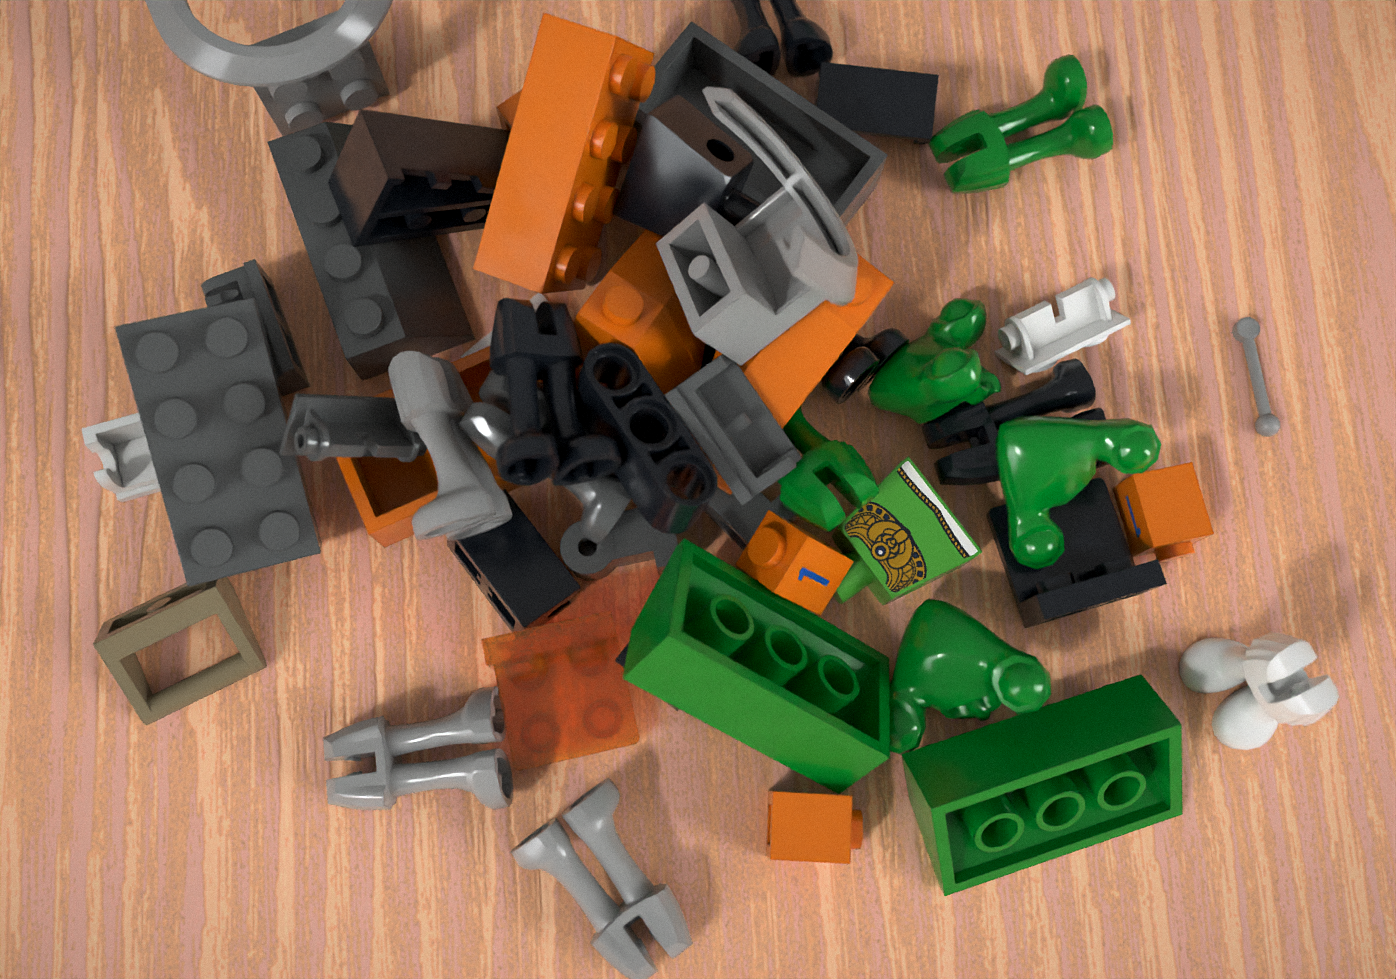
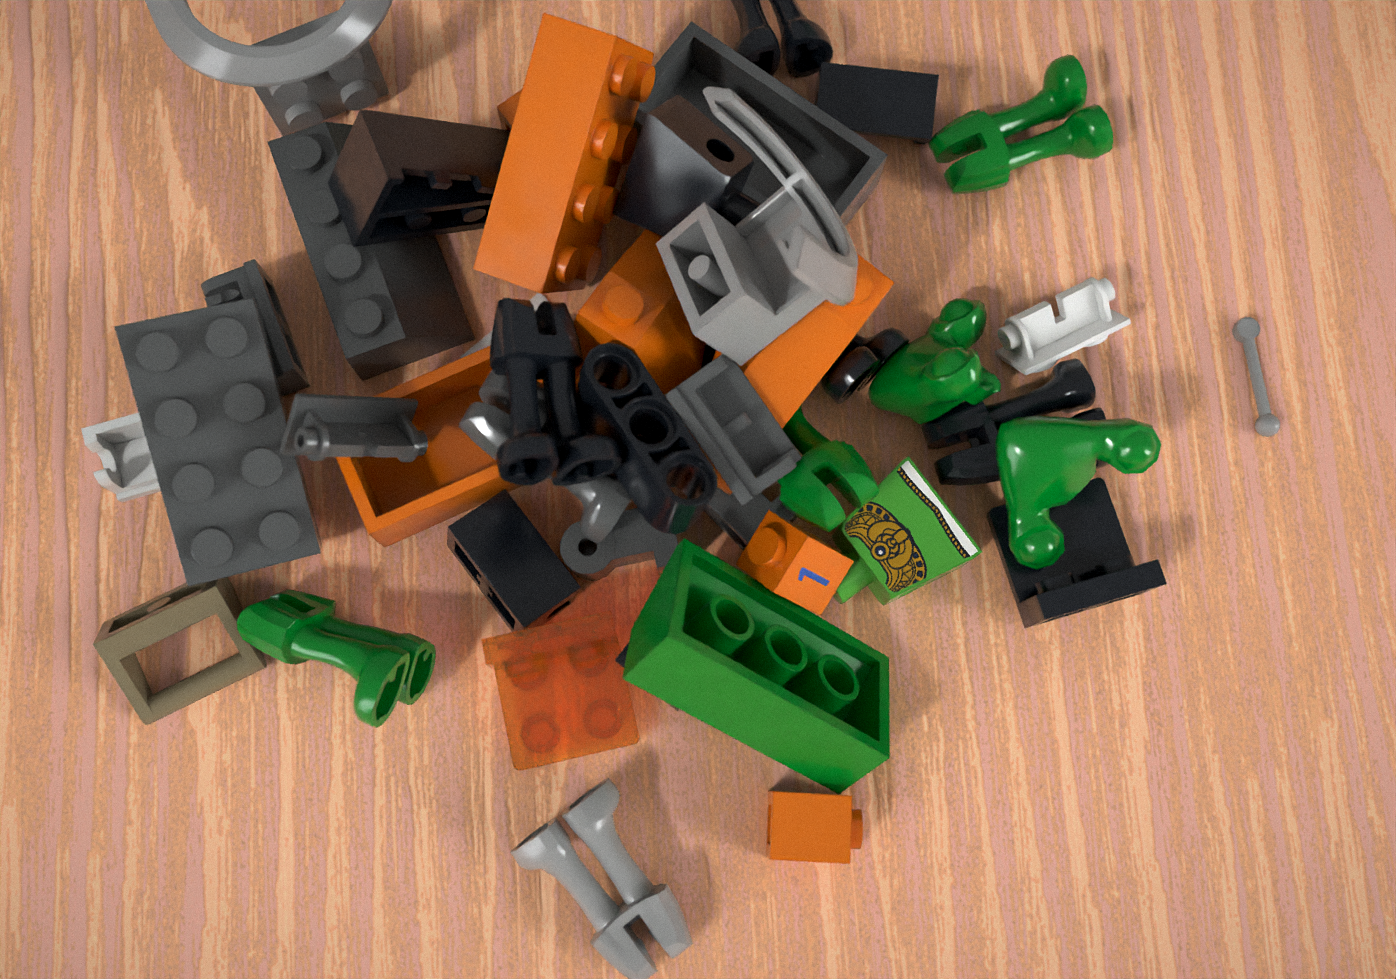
(304, 628): none -> green piece
(432, 403): light grey piece -> none
(481, 773): light grey piece -> none
(958, 669): green head -> none
(1046, 783): green slope -> none
(1163, 512): orange brick -> none
(1275, 689): white piece -> none

